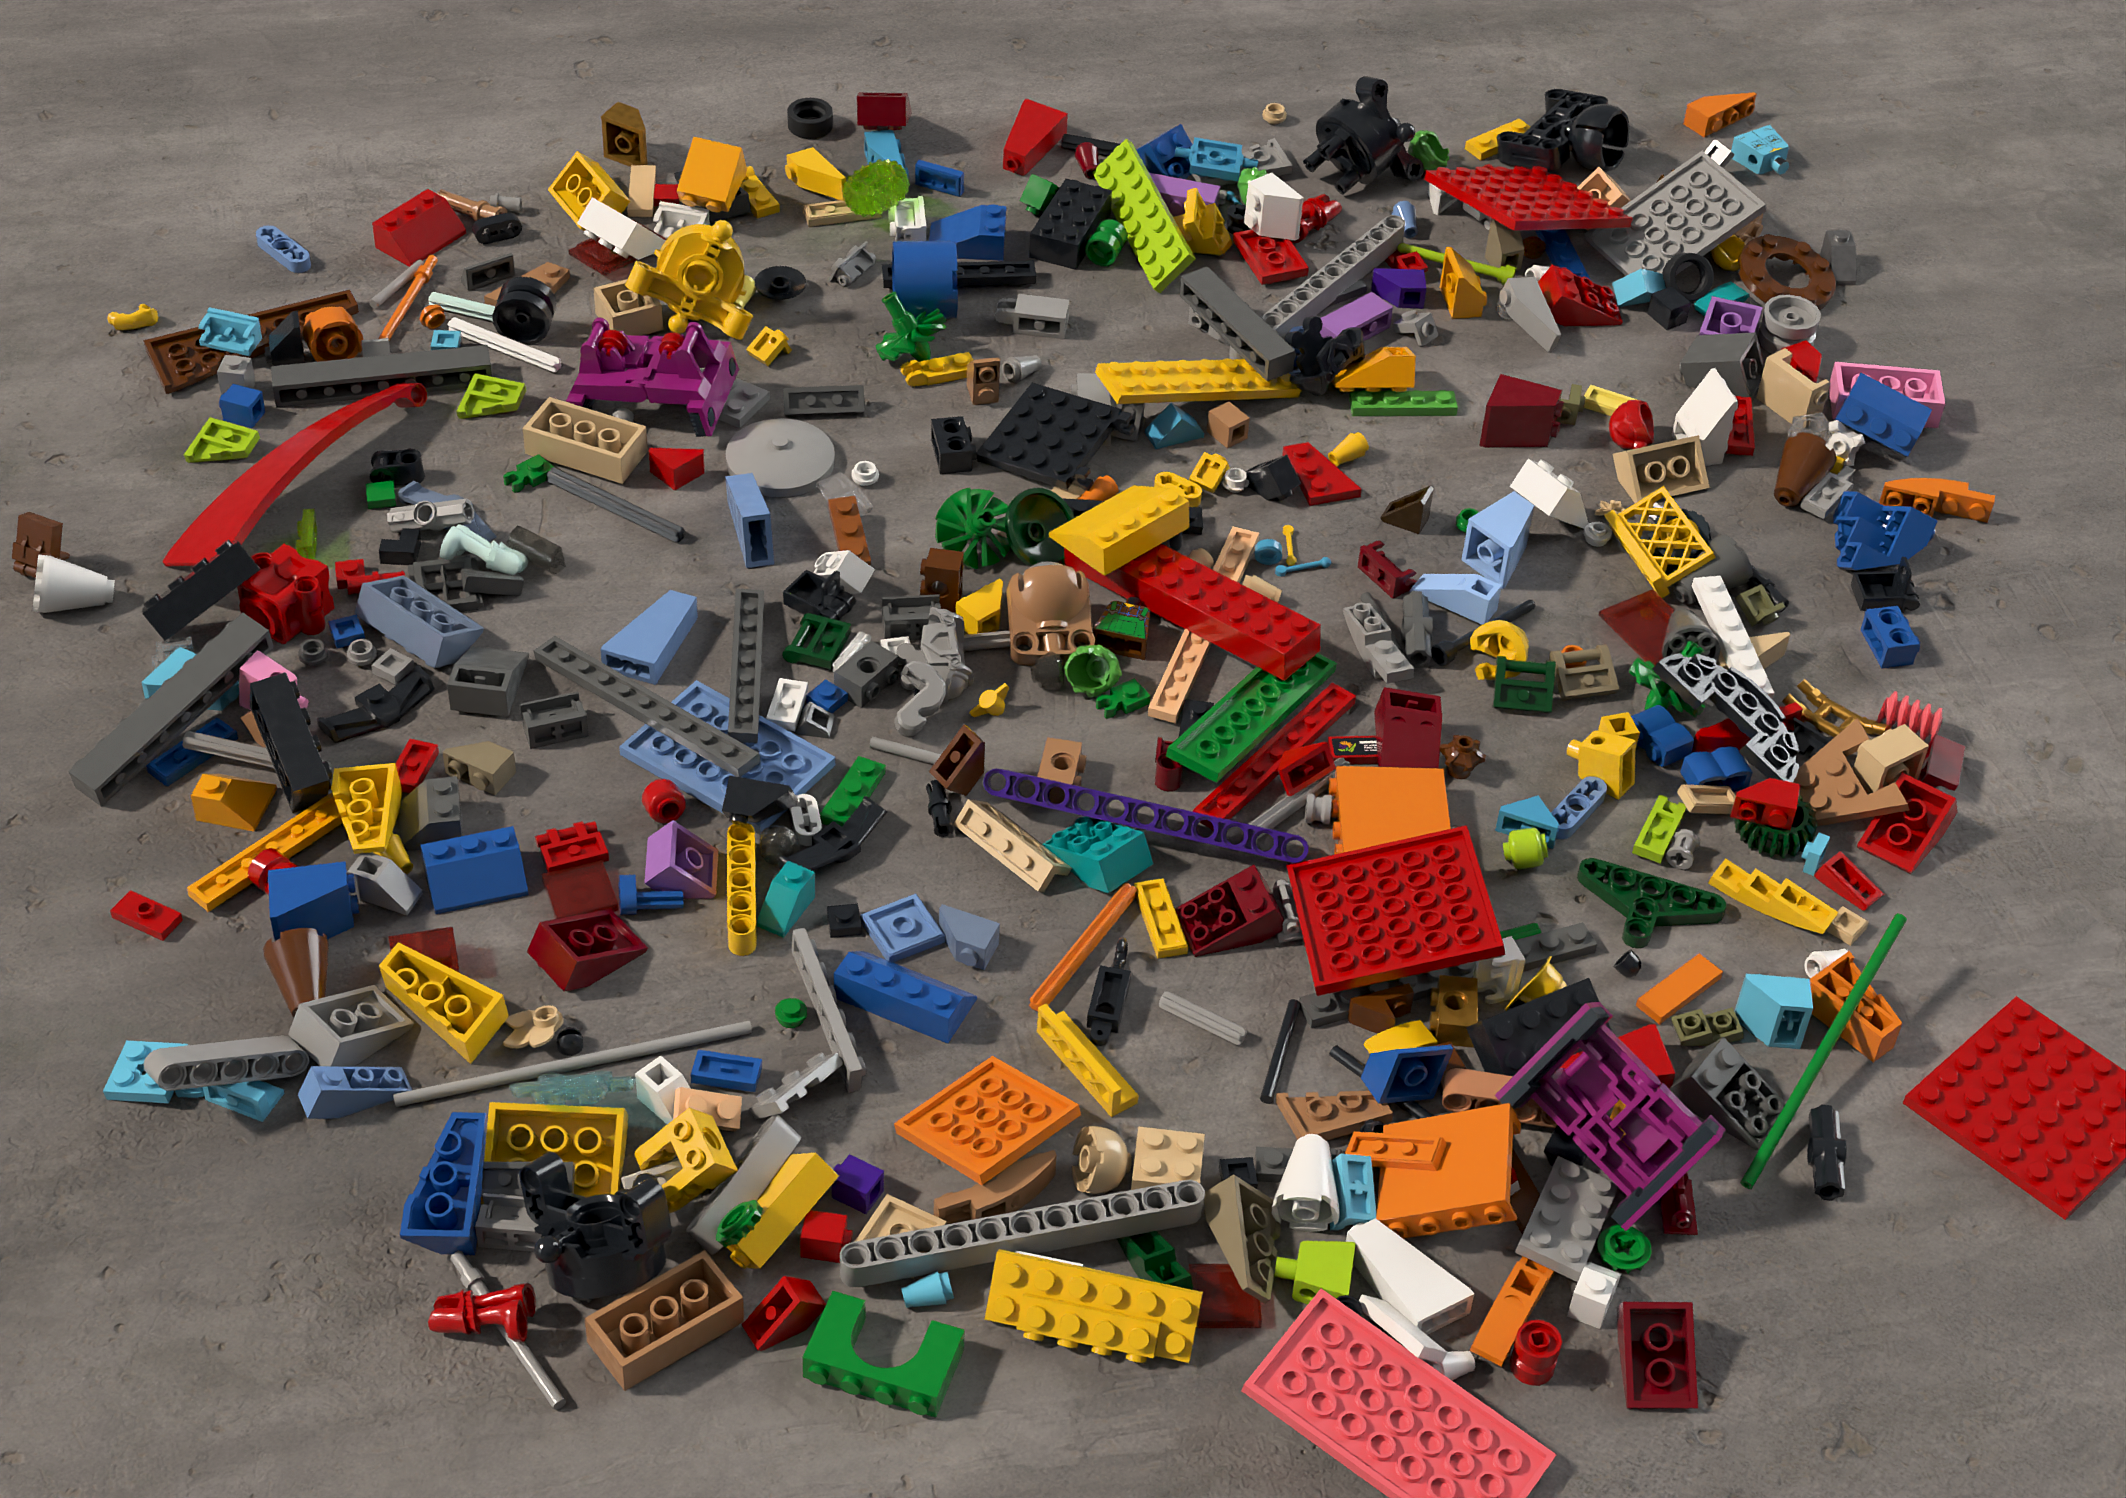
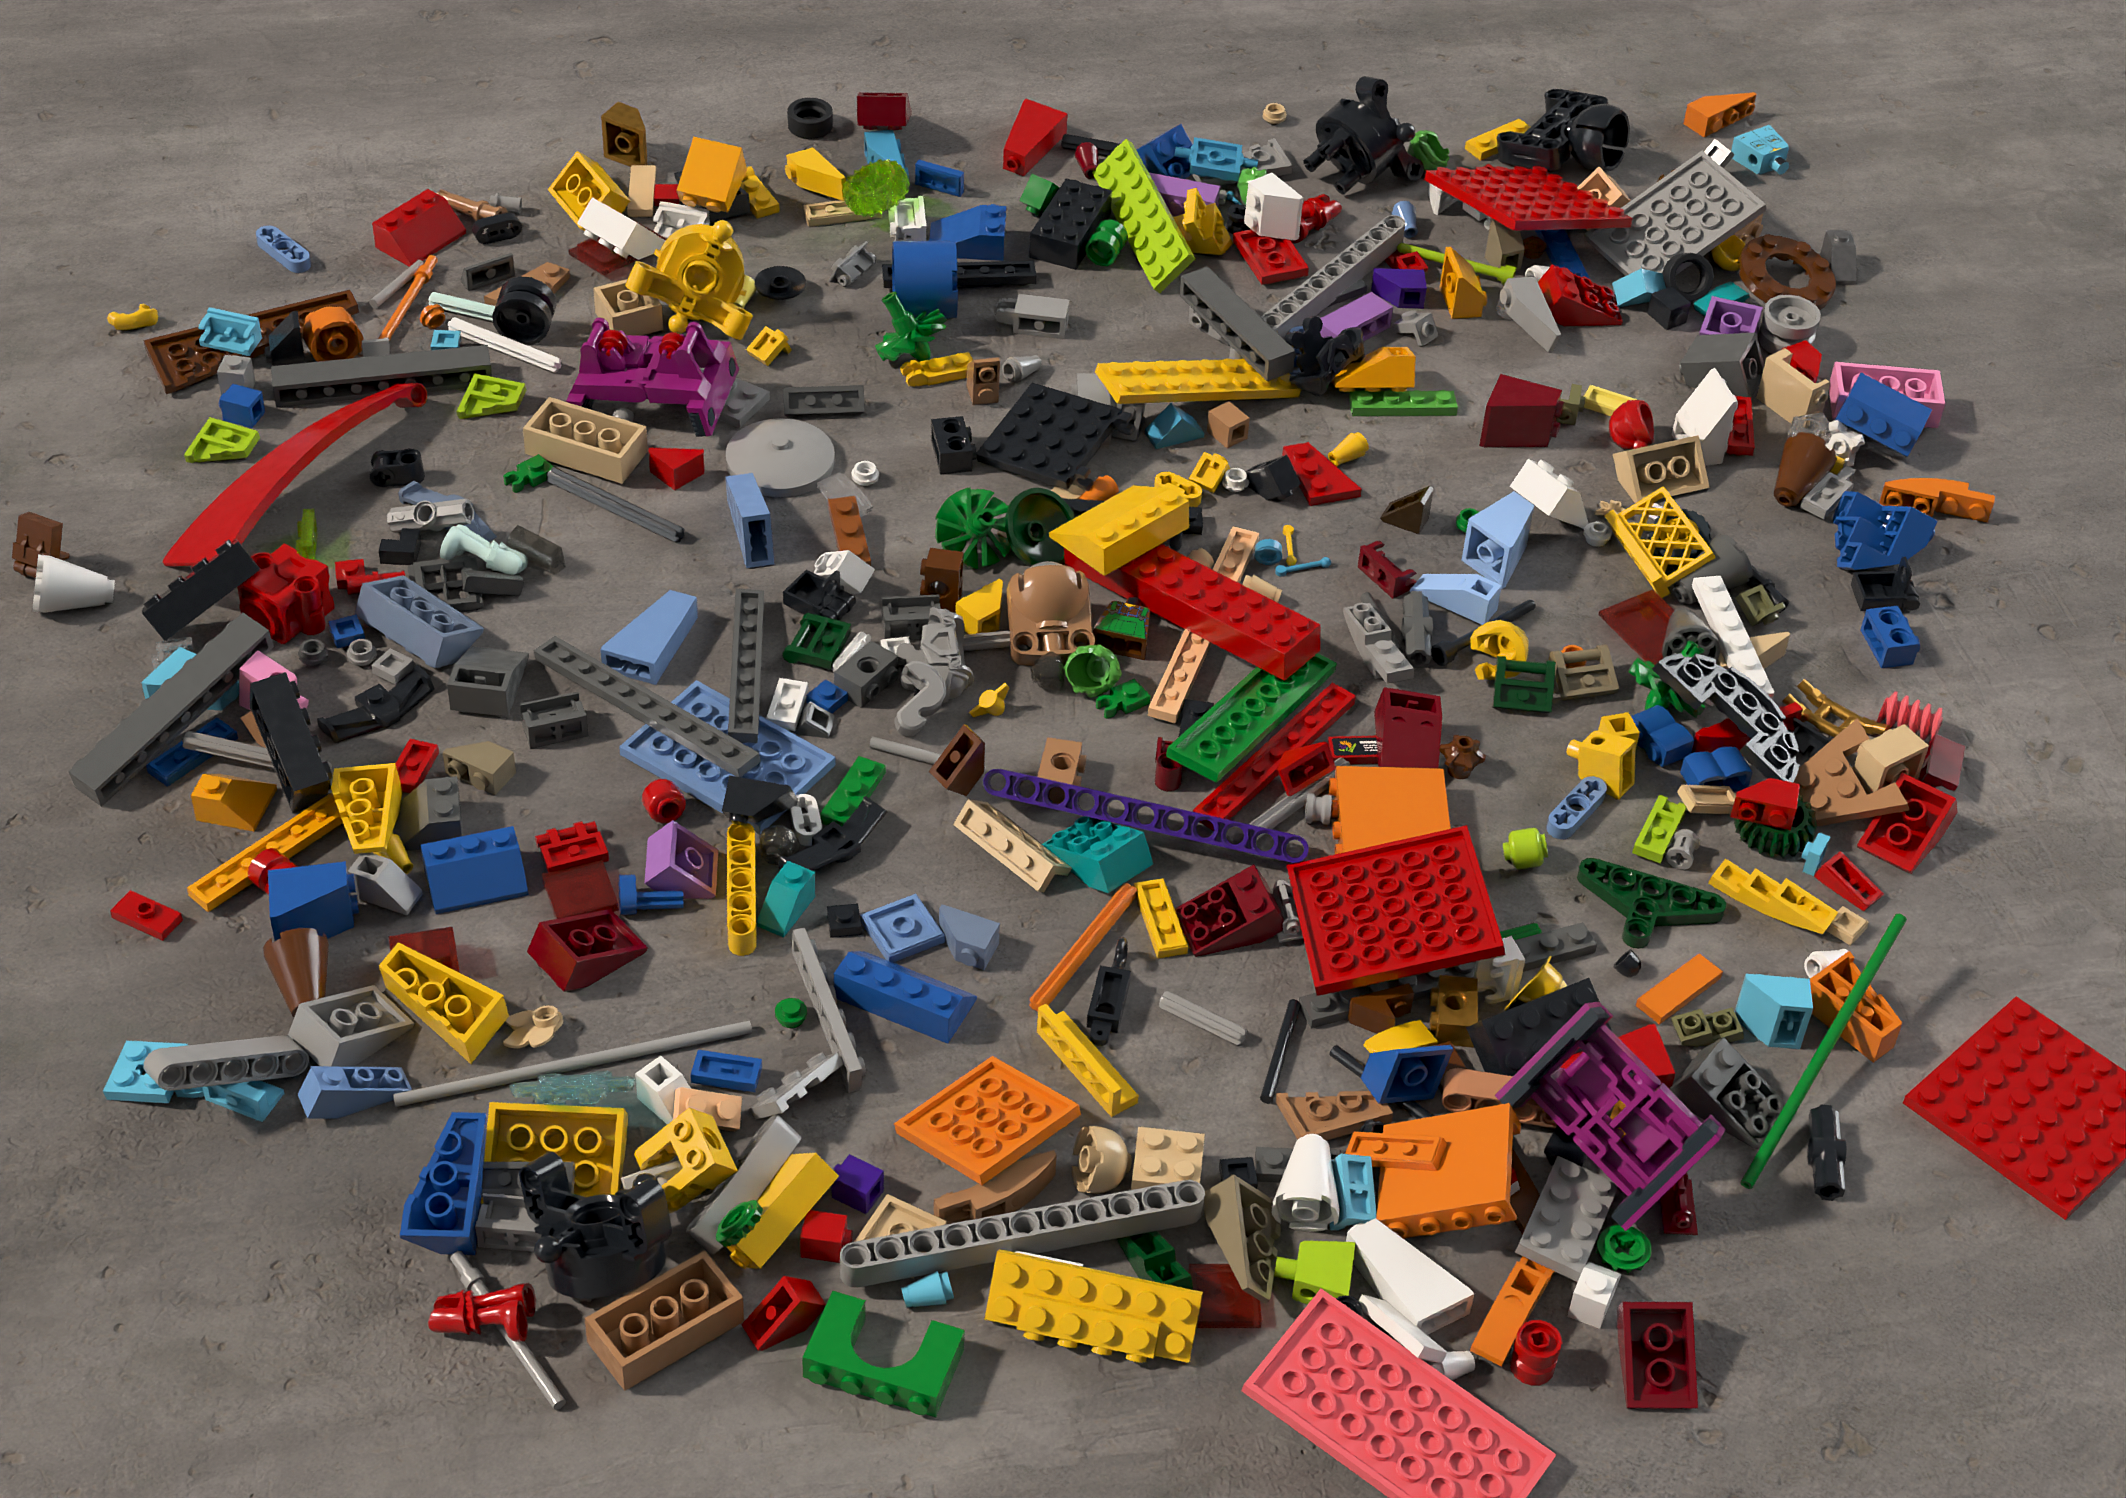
(380, 494): green tile -> none
(570, 1041): black hinge -> none
(939, 808): black pin -> none
(1528, 814): dark azure slope -> none

